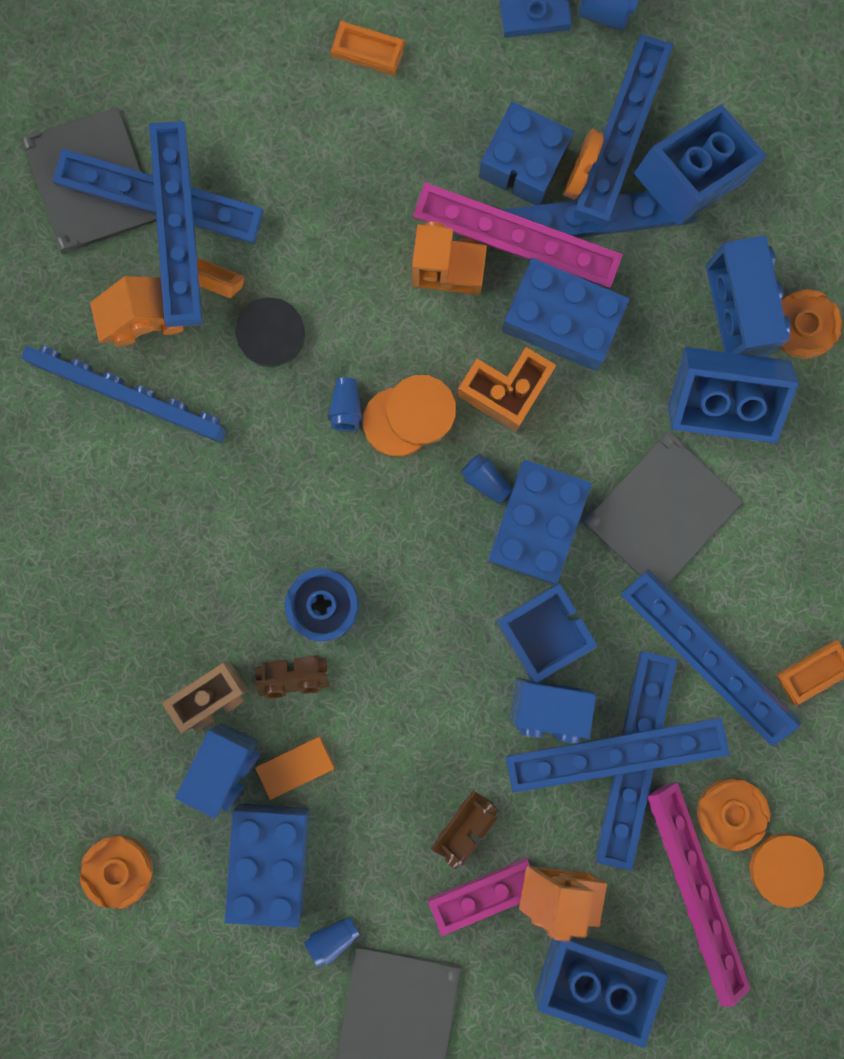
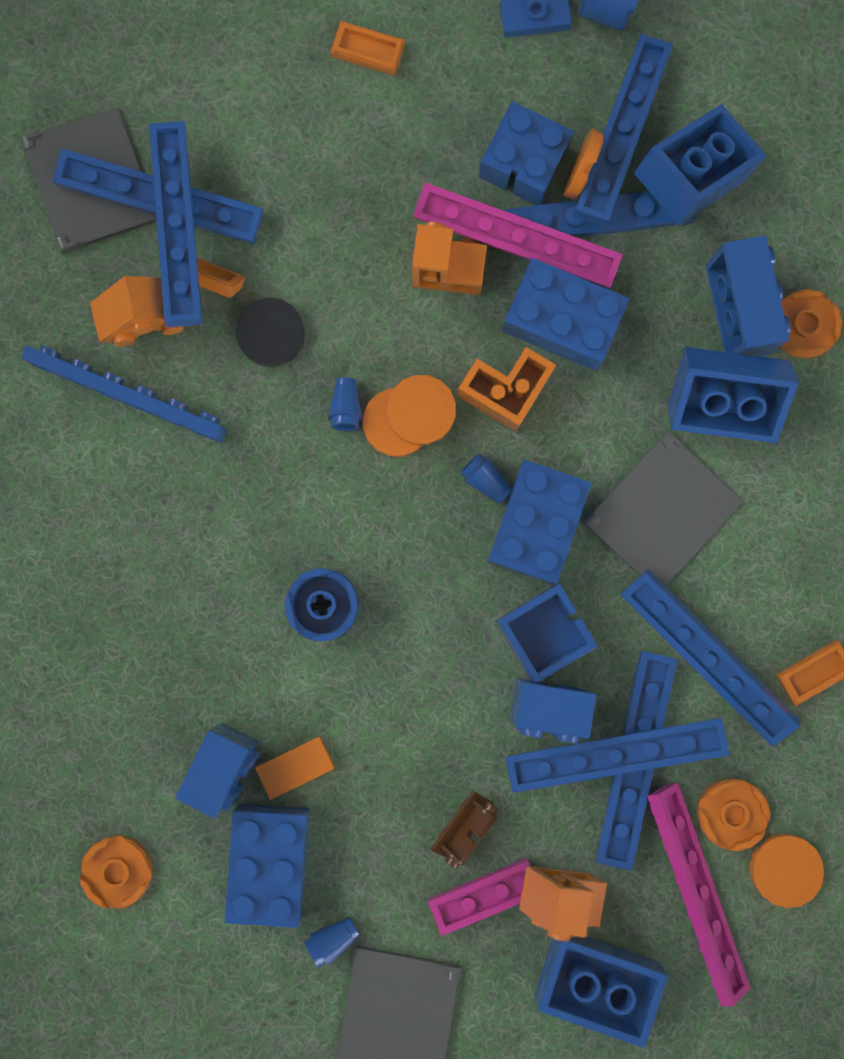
(206, 696): medium nougat brick -> none
(276, 681): reddish brown hinge -> none

